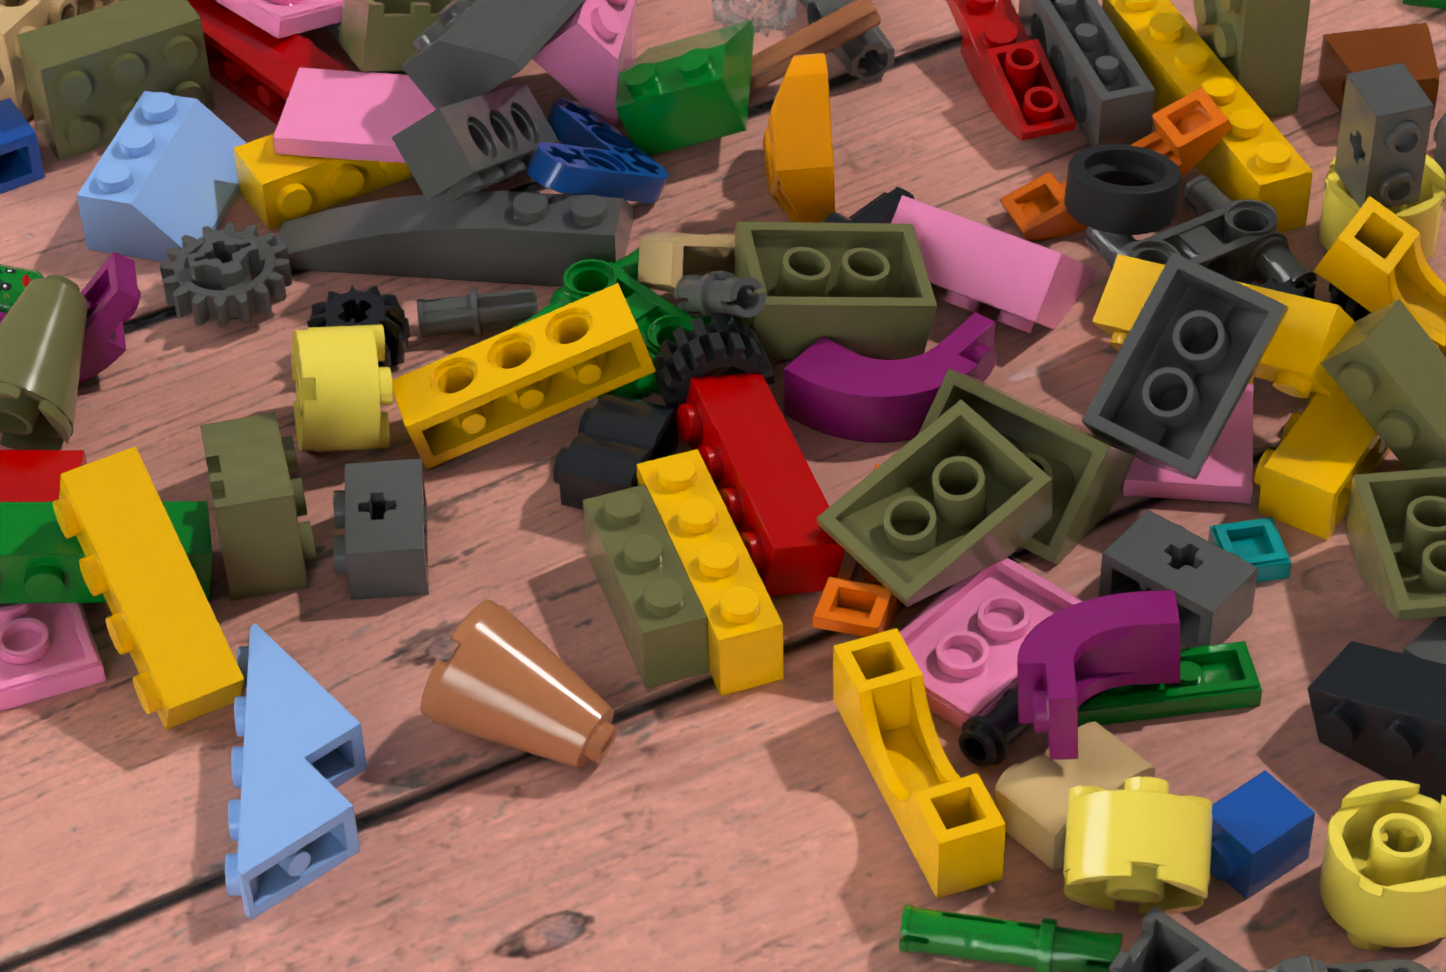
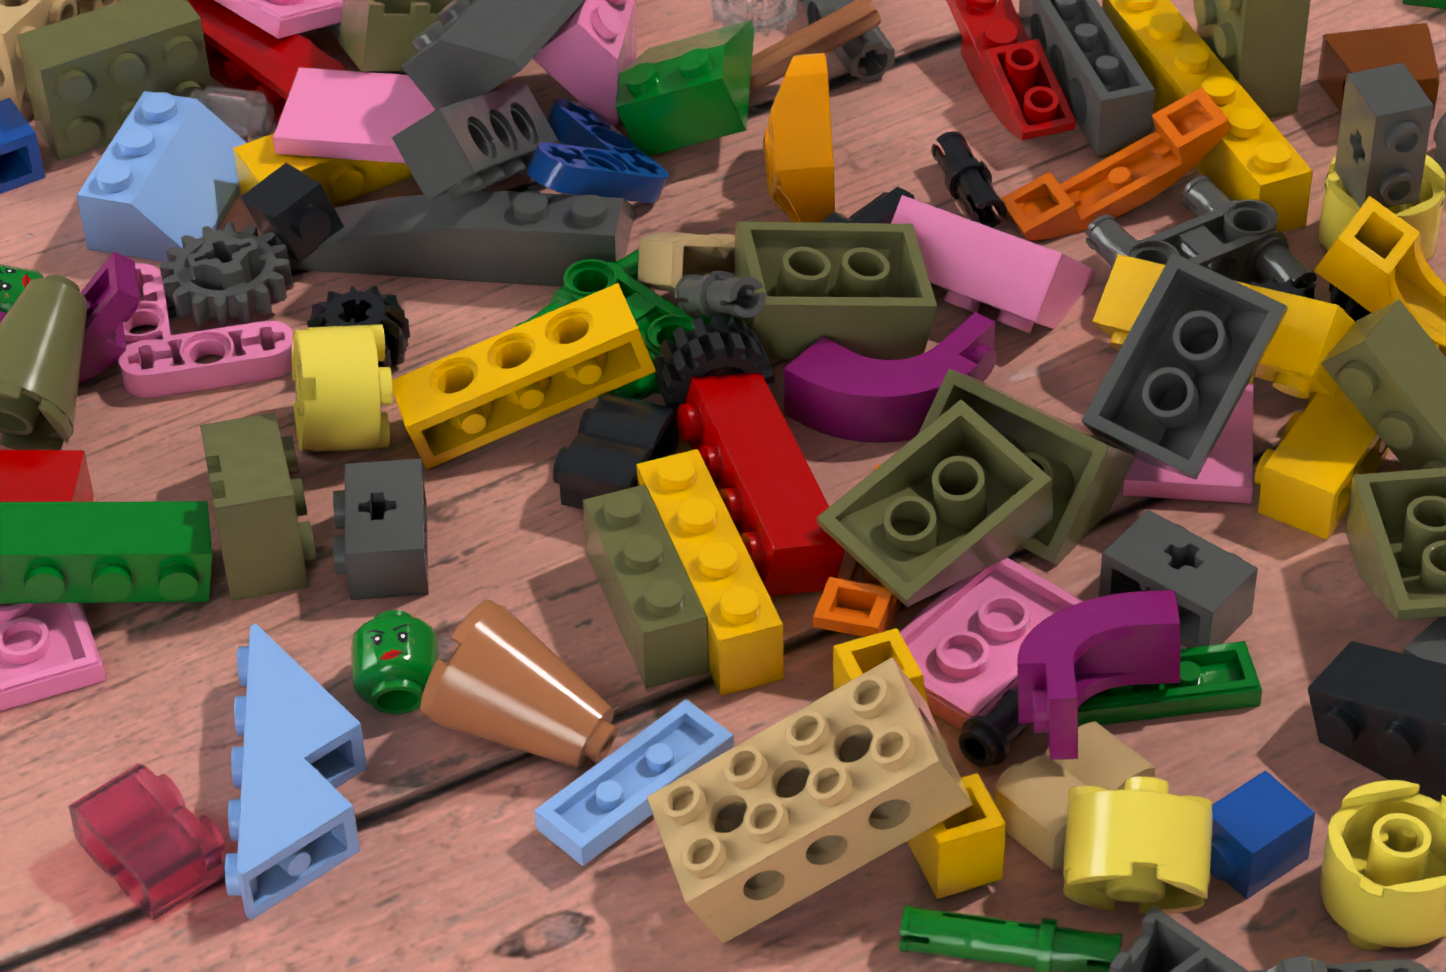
(148, 839): none -> clear pink brick
(149, 589): yellow brick -> none
(162, 349): none -> bright pink beam
(239, 109): none -> clear brick
(293, 210): none -> black brick
(393, 661): none -> green head
(475, 311): dark grey axle -> none
(614, 792): none -> light blue plate
(807, 801): none -> tan brick
(968, 179): none -> black pin
(1122, 189): black tyre -> none
(1255, 543): teal tile -> none

